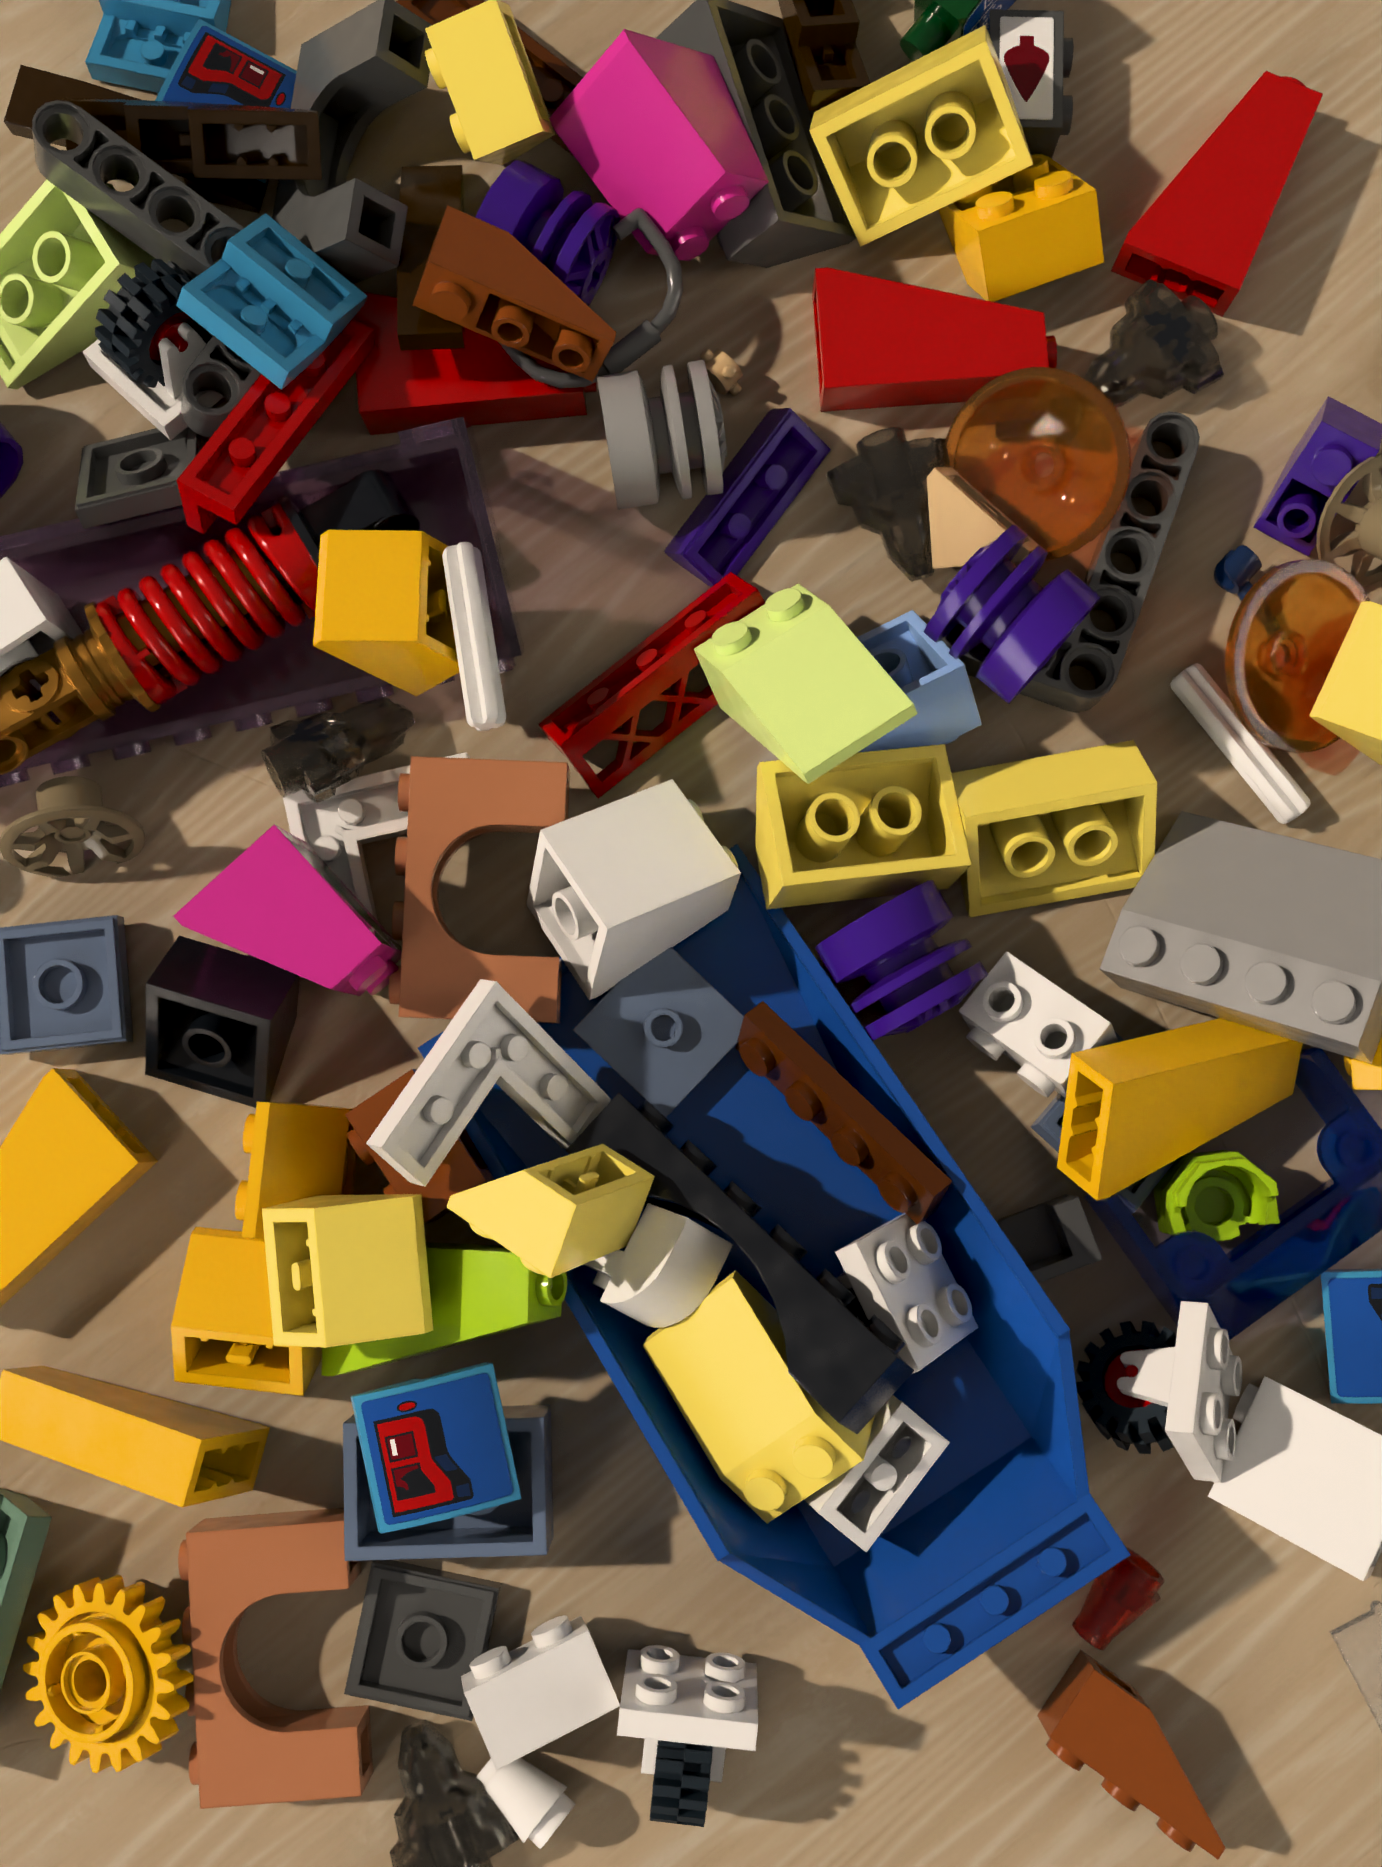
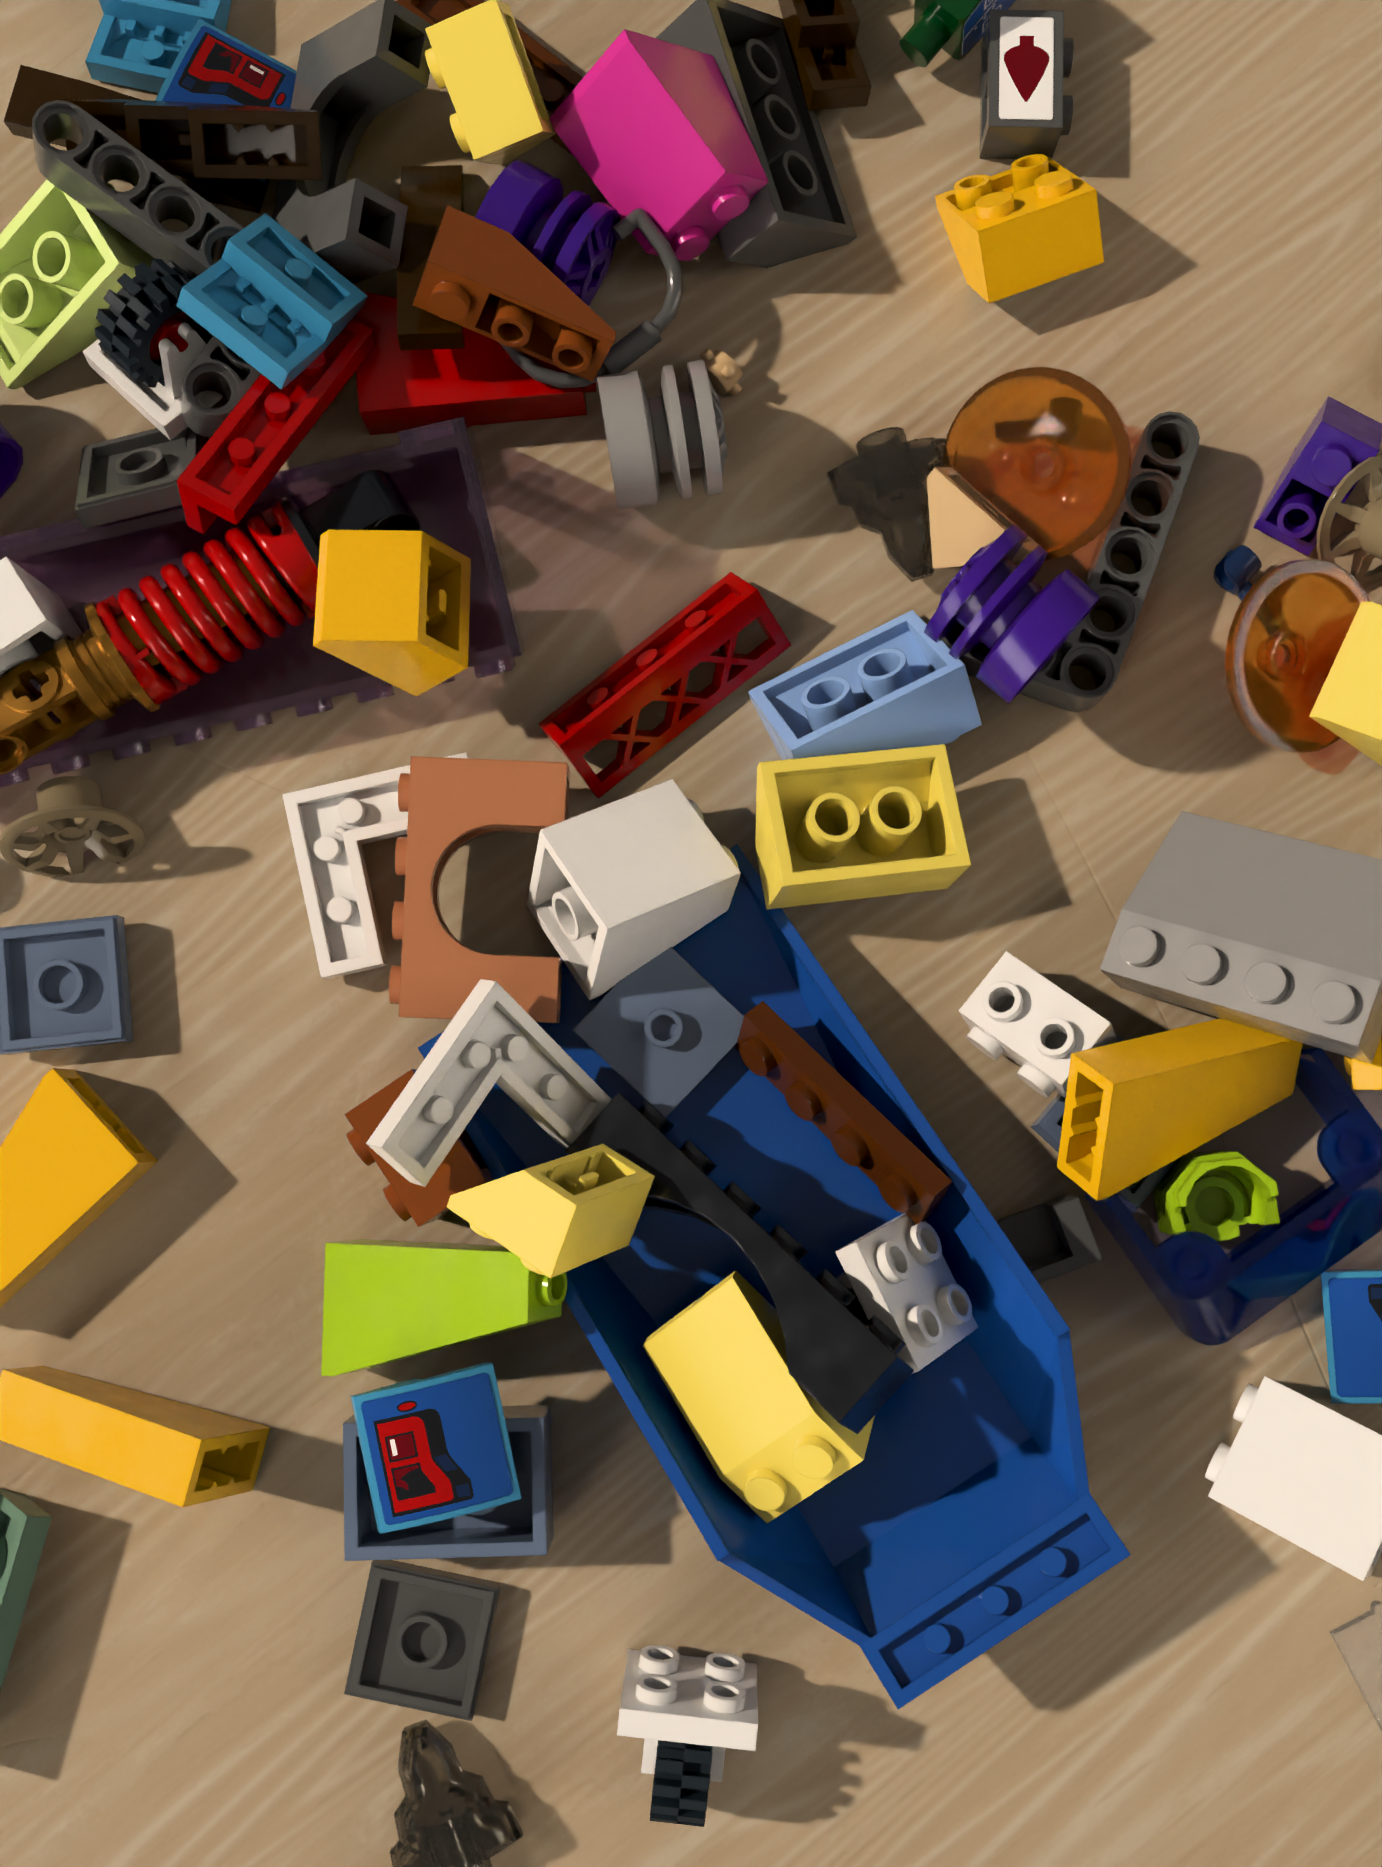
(108, 1673): yellow gear -> none
(219, 1021): black slope -> none
(226, 1323): yellow slope -> none
(244, 1743): nougat arch -> none
(294, 1156): yellow slope -> none
(296, 915): dark pink slope -> none
(333, 747): clear smoke rock -> none
(347, 1269): light yellow slope -> none
(474, 637): white axle -> none
(527, 1798): white cone -> none
(538, 1689): white brick -> none
(662, 1270): white brick -> none
(755, 495): dark purple slope -> none
(802, 683): yellowish green slope -> none
(874, 1490): white brick -> none
(901, 961): dark purple wheel -> none
(915, 344): red slope -> none
(921, 137): light yellow slope -> none
(1056, 827): light yellow slope -> none
(1110, 1728): dark orange slope -> none
(1118, 1600): clear red cone -> none
(1158, 347): clear smoke rock -> none
(1166, 1387): white plate -> none
(1218, 206): red slope -> none
(1245, 752): white axle -> none

